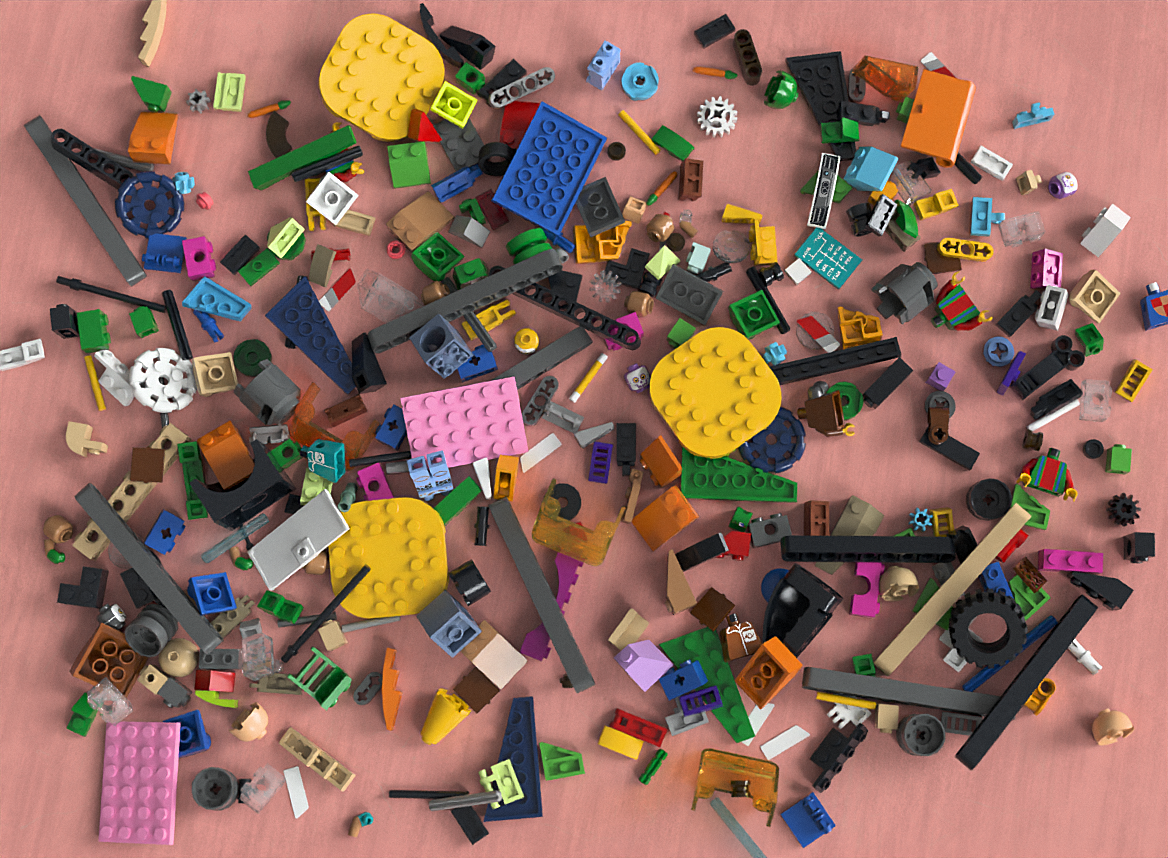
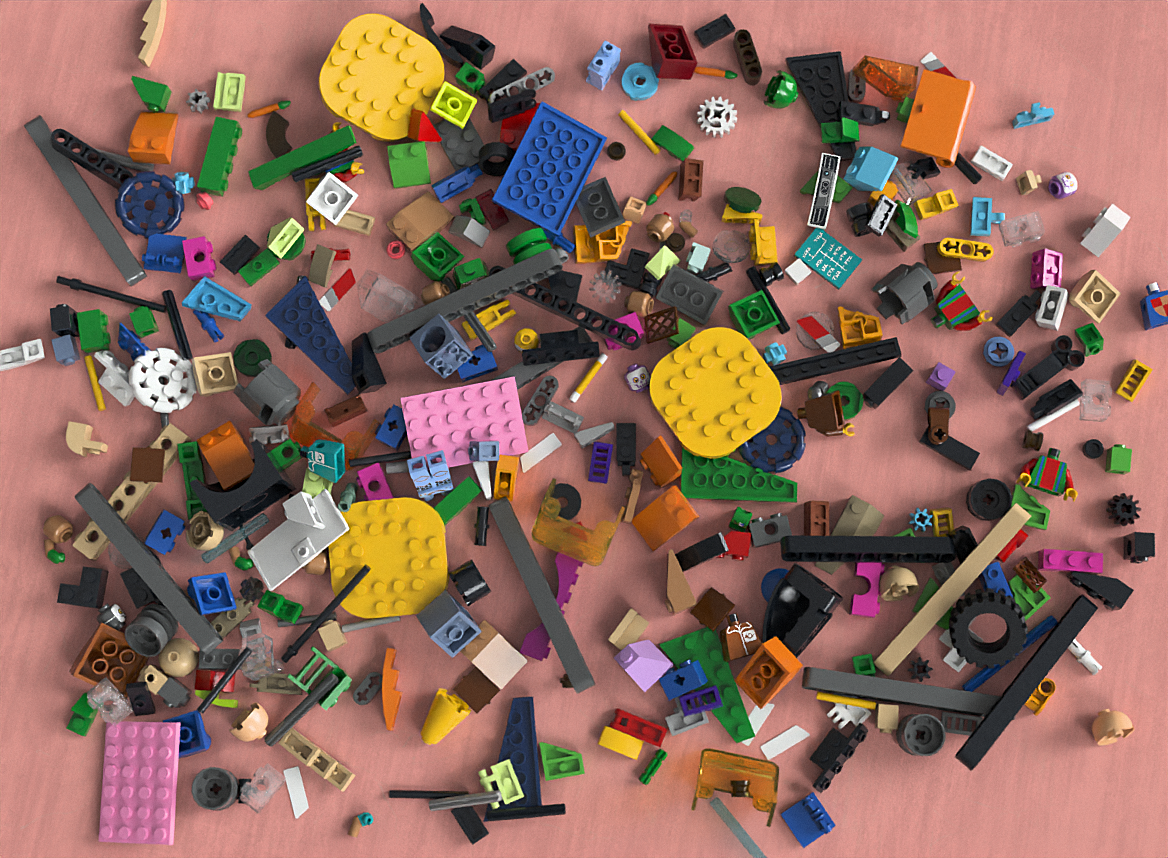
(66, 350): none -> sand blue brick
(131, 343): none -> blue hinge
(140, 698): none -> black plate
(203, 532): none -> tan cylinder
(219, 156): none -> green brick
(224, 680): none -> black bar
(252, 589): none -> clear smoke gear
(303, 510): none -> white slope
(305, 706): none -> dark grey axle
(483, 450): none -> sand blue bracket
(511, 105): none -> black hinge
(526, 812): none -> black axle
(560, 347): none -> black bracket
(658, 314): none -> reddish brown window
(671, 52): none -> dark red slope
(742, 199): none -> dark green tile
(914, 669): none -> black gear

